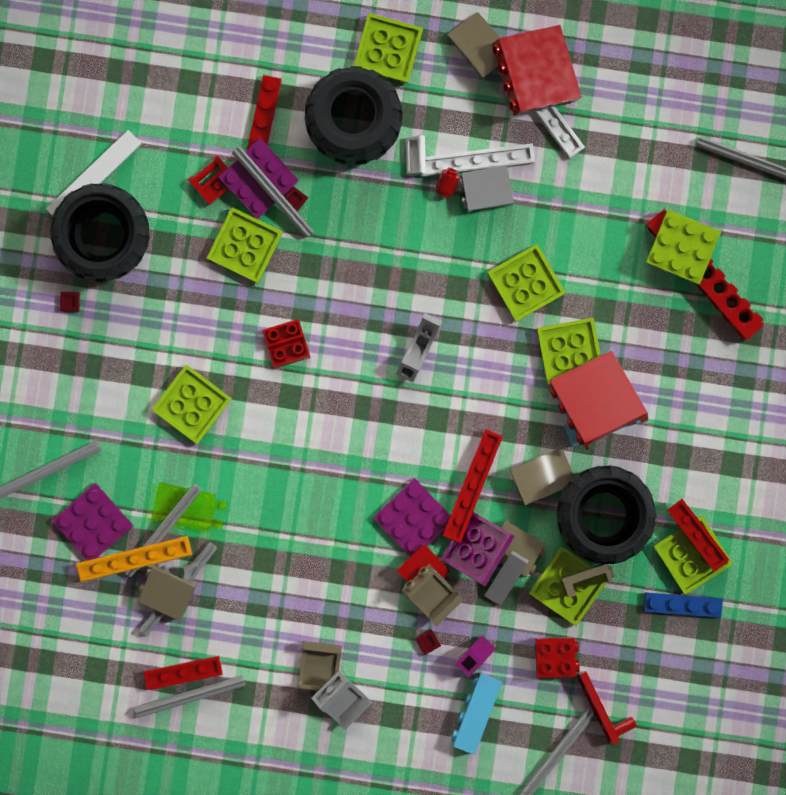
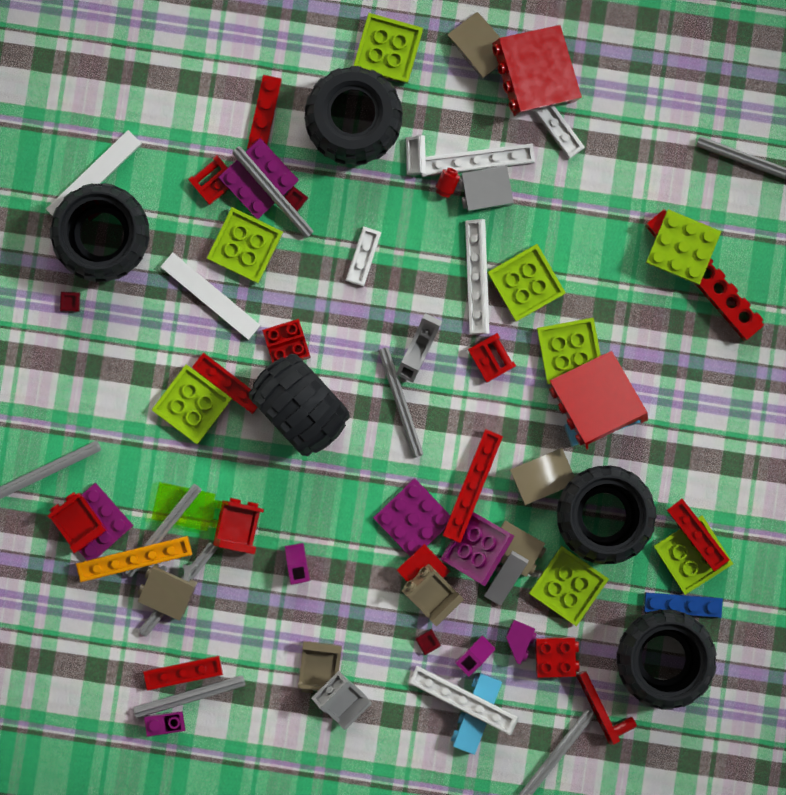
(77, 521): none -> red panel
(164, 723): none -> magenta slope
(210, 296): none -> white tile
(225, 381): none -> red plate
(237, 526): none -> red panel
(297, 563): none -> magenta slope
(299, 404): none -> black tyre
(363, 256): none -> white tile
(400, 402): none -> light grey axle
(464, 700): none -> white tile
(477, 277): none -> white tile
(486, 361): none -> red plate
(518, 638): none -> magenta slope
(568, 580): dark tan panel -> none
(698, 667): none -> black tyre

